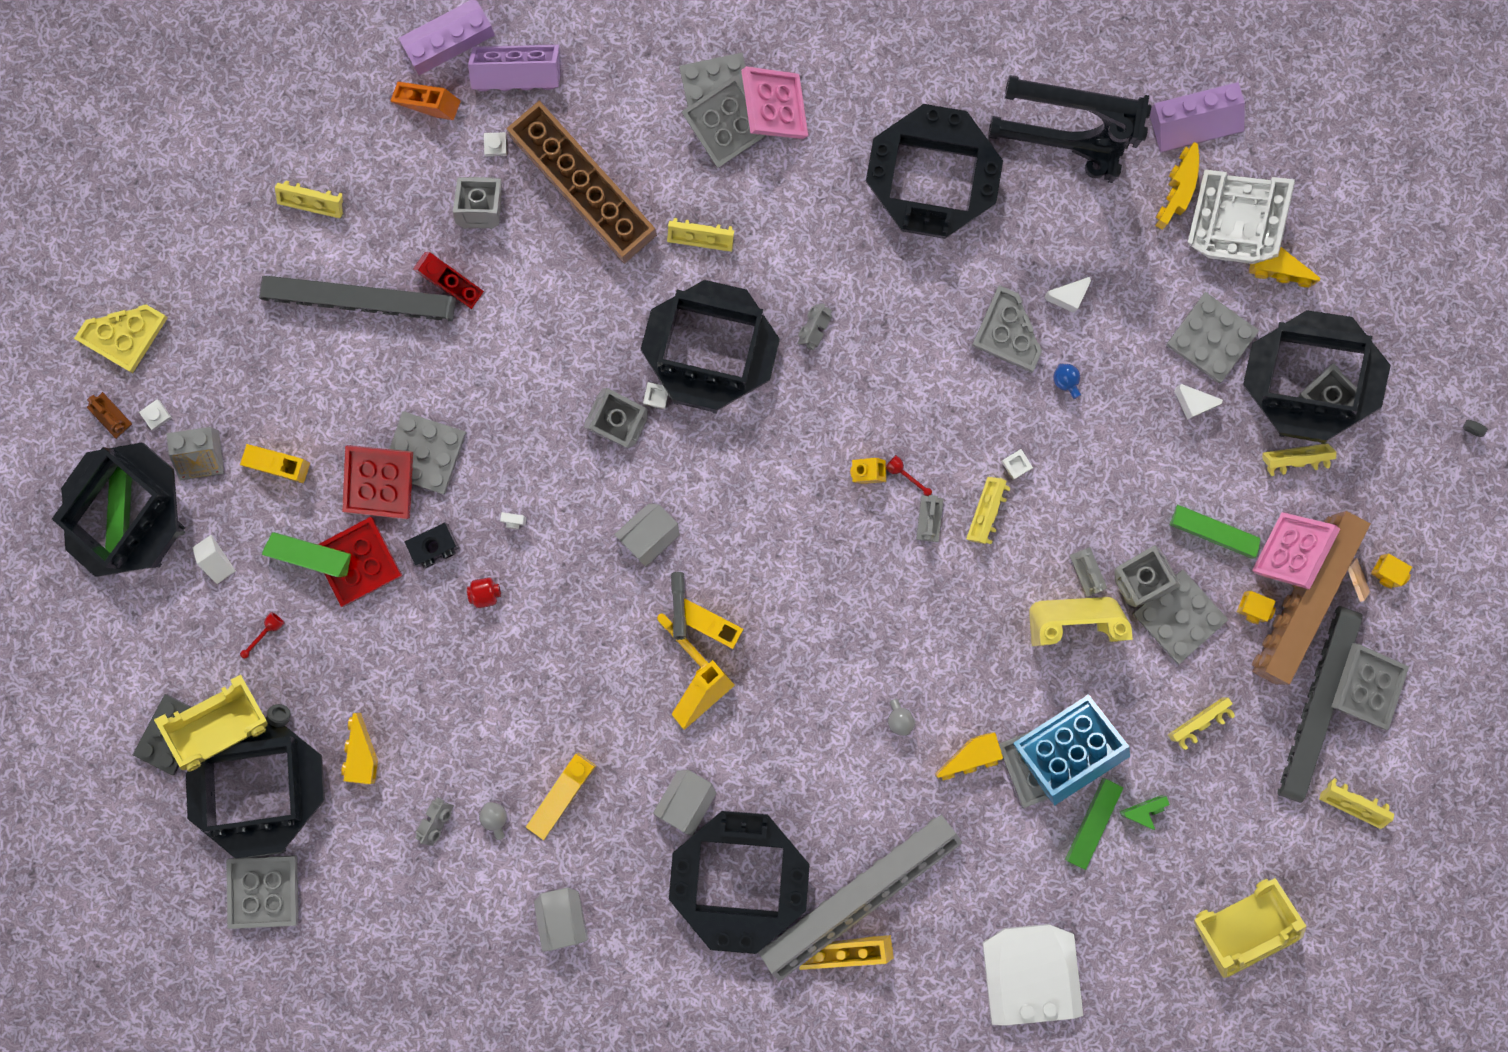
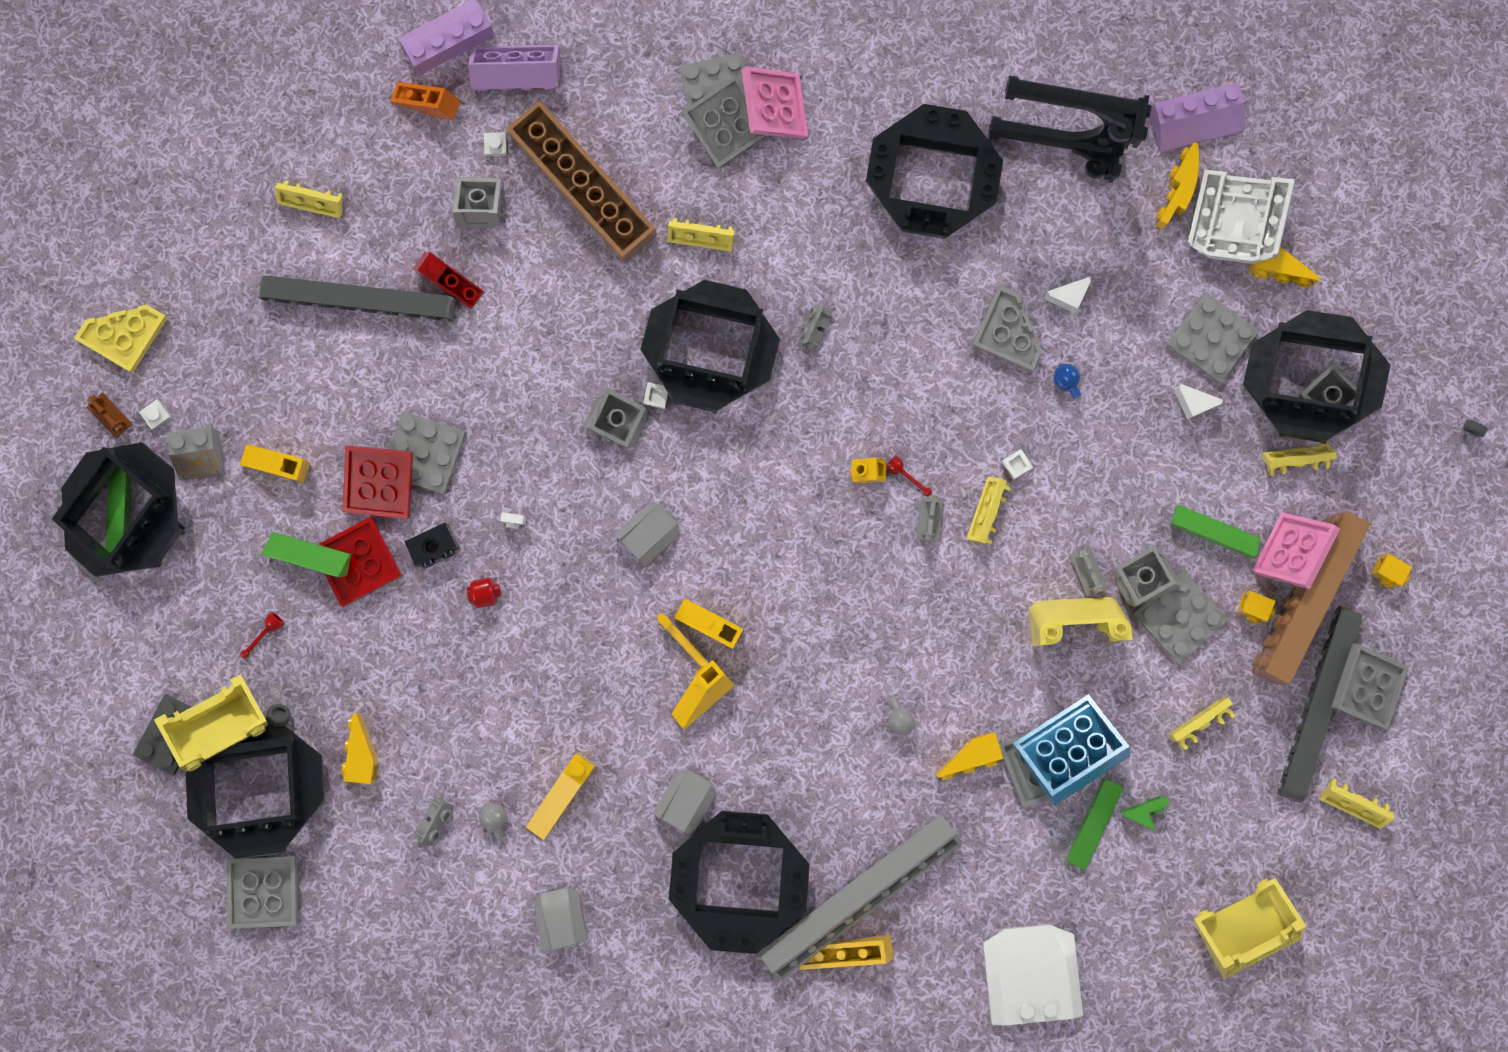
(212, 560): white slope -> none
(679, 619): dark grey piece -> none
(1358, 580): light nougat piece -> none

